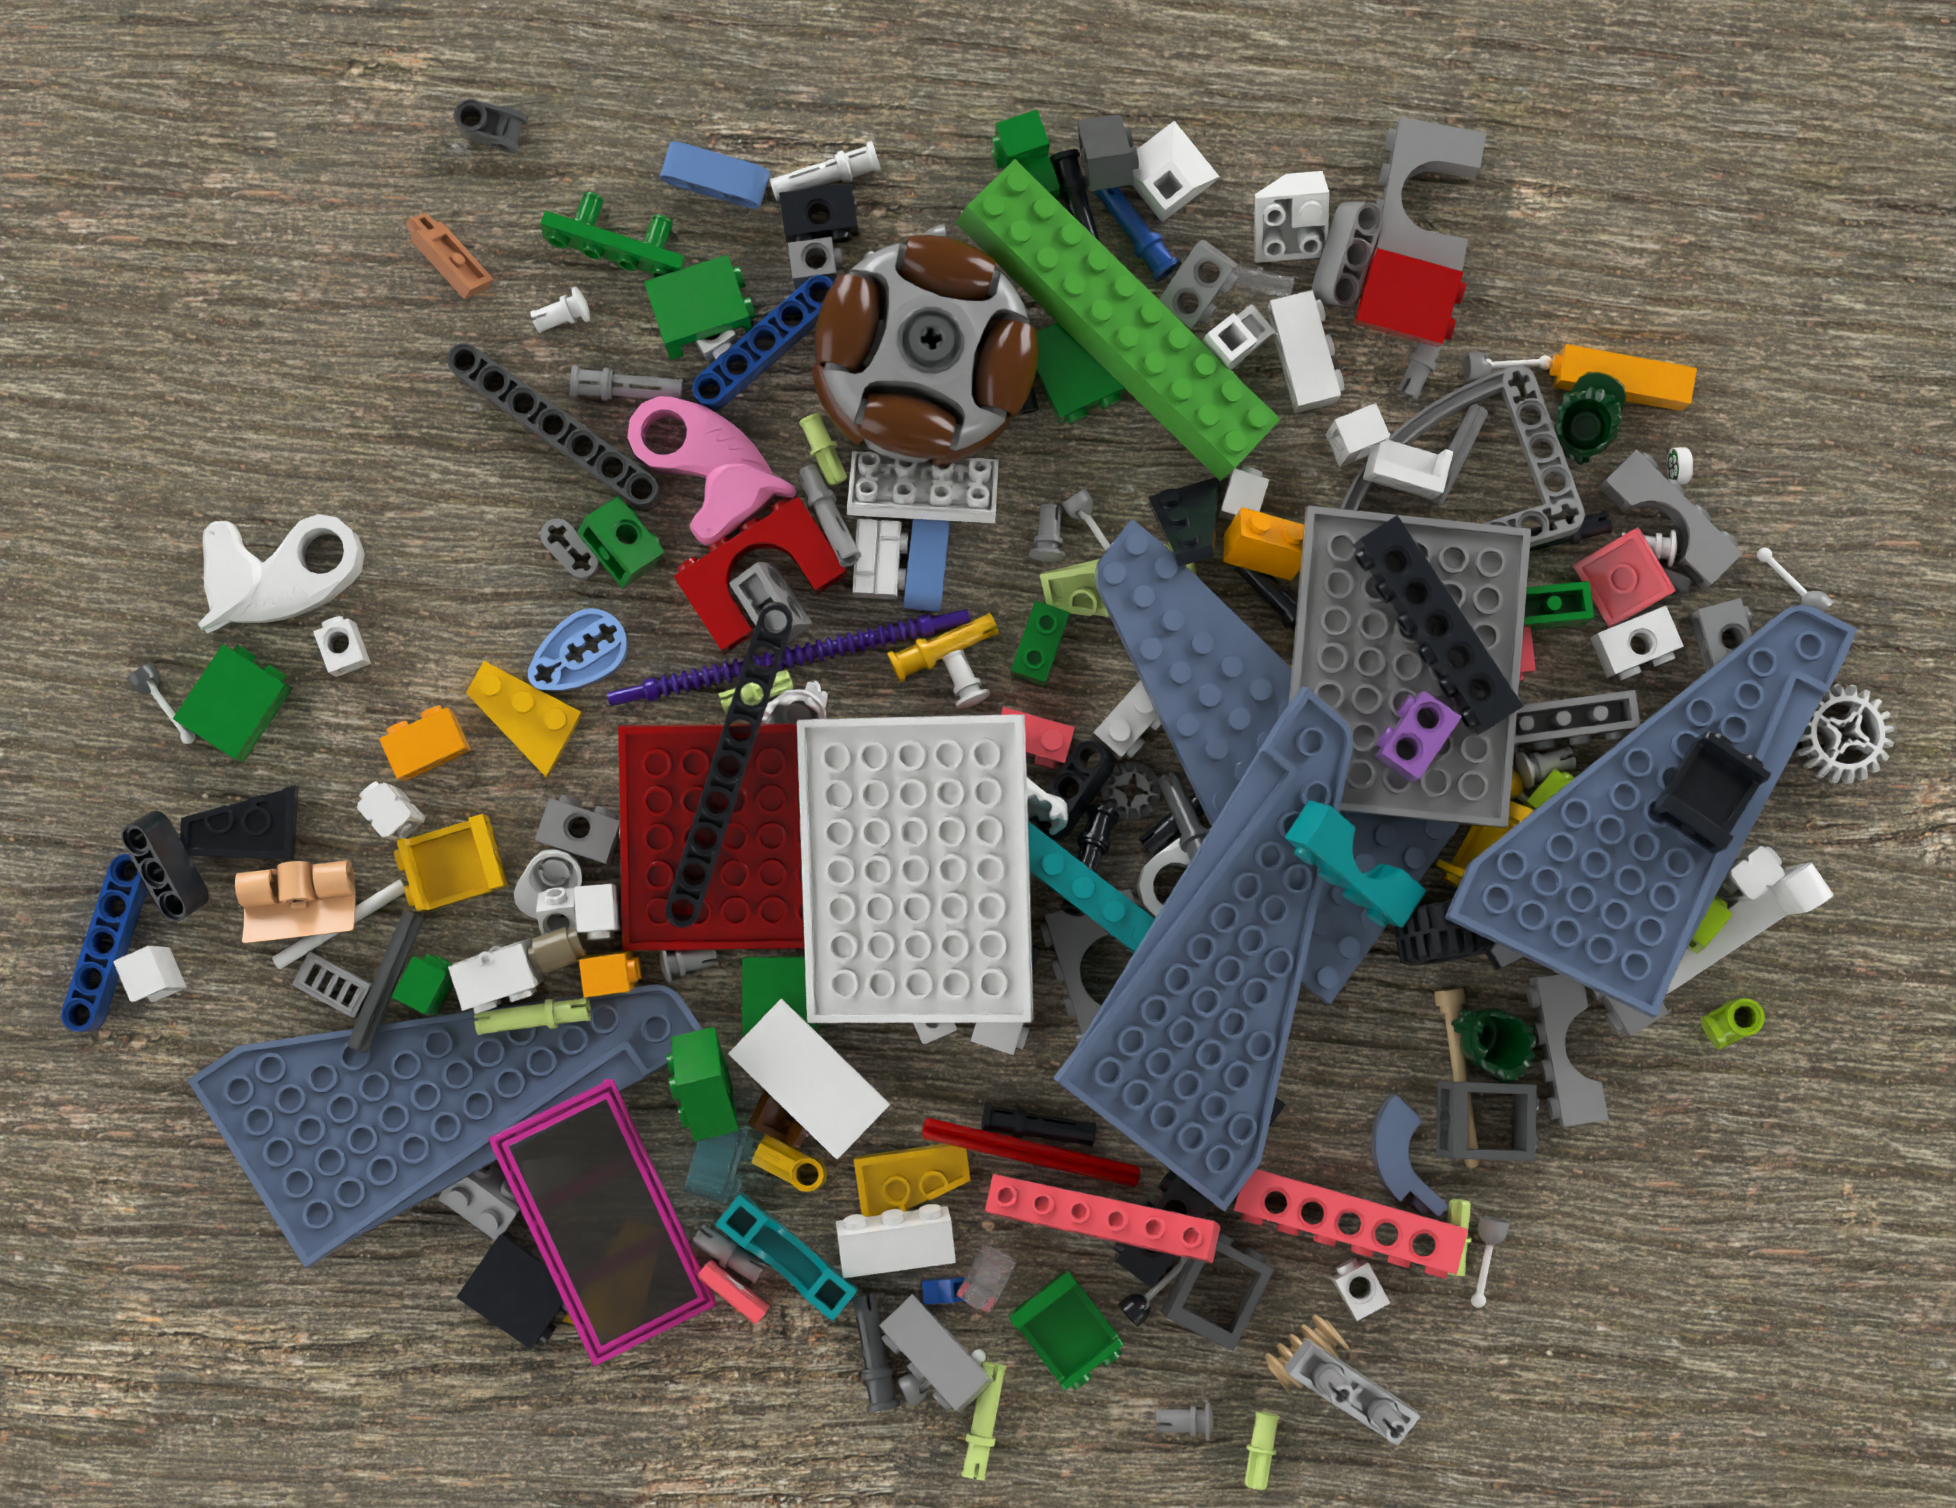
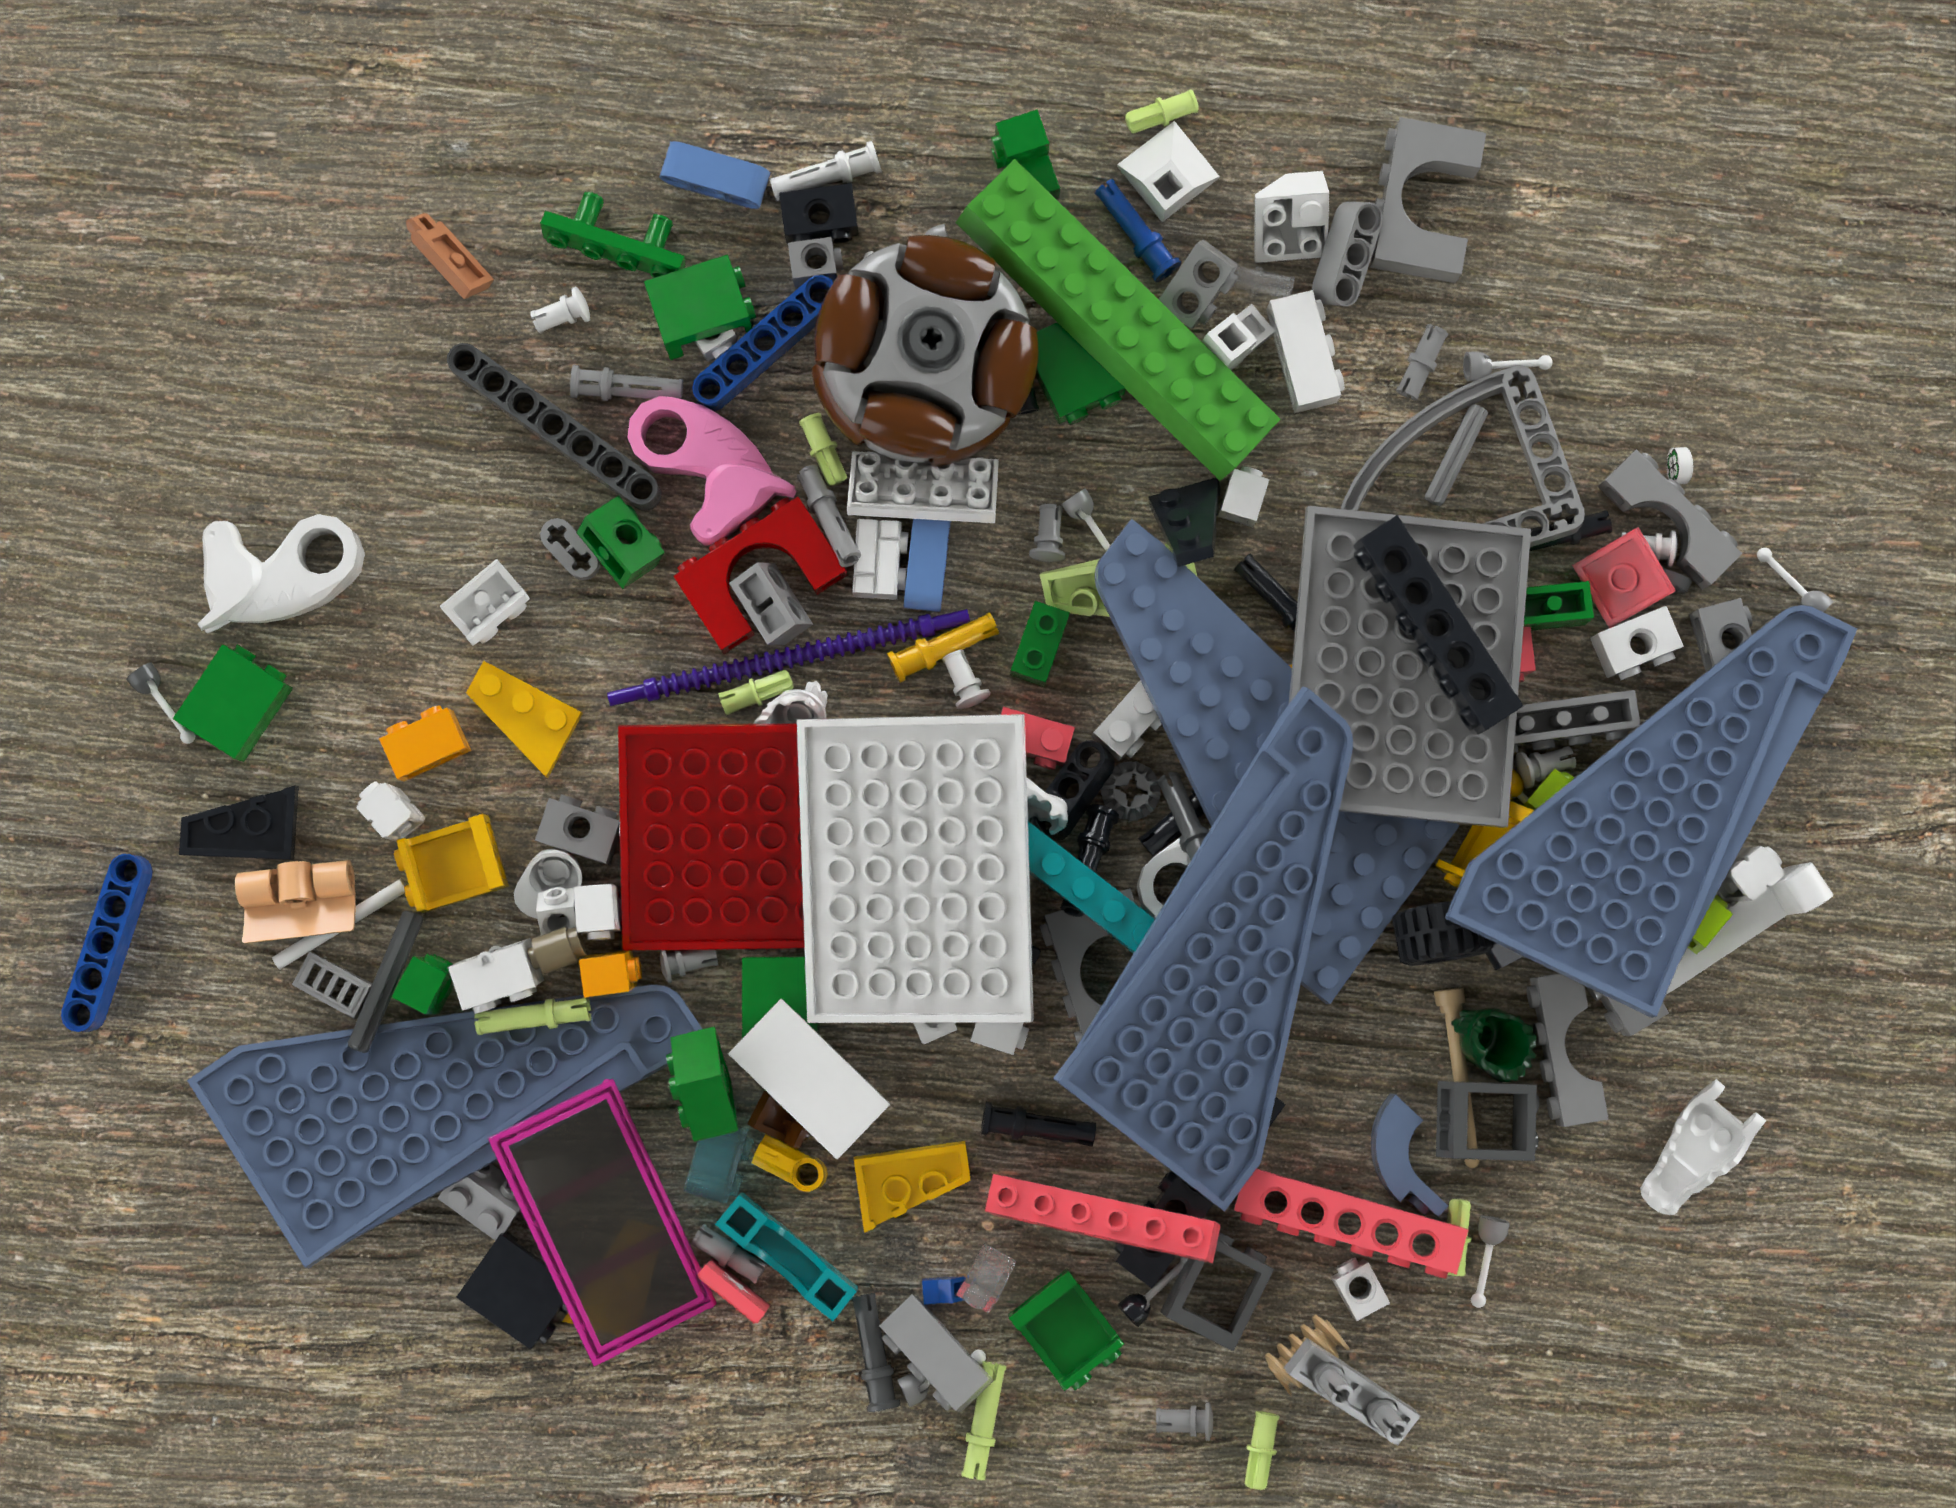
(150, 974): white panel -> none
(165, 865): black beam -> none
(353, 657): white brick -> none
(486, 603): none -> white bracket
(497, 127): dark grey piece -> none
(571, 633): light blue piece -> none
(723, 782): black beam -> none
(895, 1241): white brick -> none
(1030, 1152): red axle -> none
(1074, 187): black pin -> none
(1107, 152): dark grey brick -> none
(1162, 111): none -> yellowish green axle
(1264, 544): light orange brick -> none
(1326, 840): teal arch -> none
(1356, 433): white panel -> none
(1408, 468): white panel -> none
(1410, 298): red brick -> none
(1423, 741): medium lavender brick -> none
(1590, 416): dark green hair -> none
(1644, 379): light orange brick -> none
(1701, 1147): none -> white animal
(1710, 791): black panel -> none
(1721, 1026): lime piece -> none
(1828, 727): white gear -> none

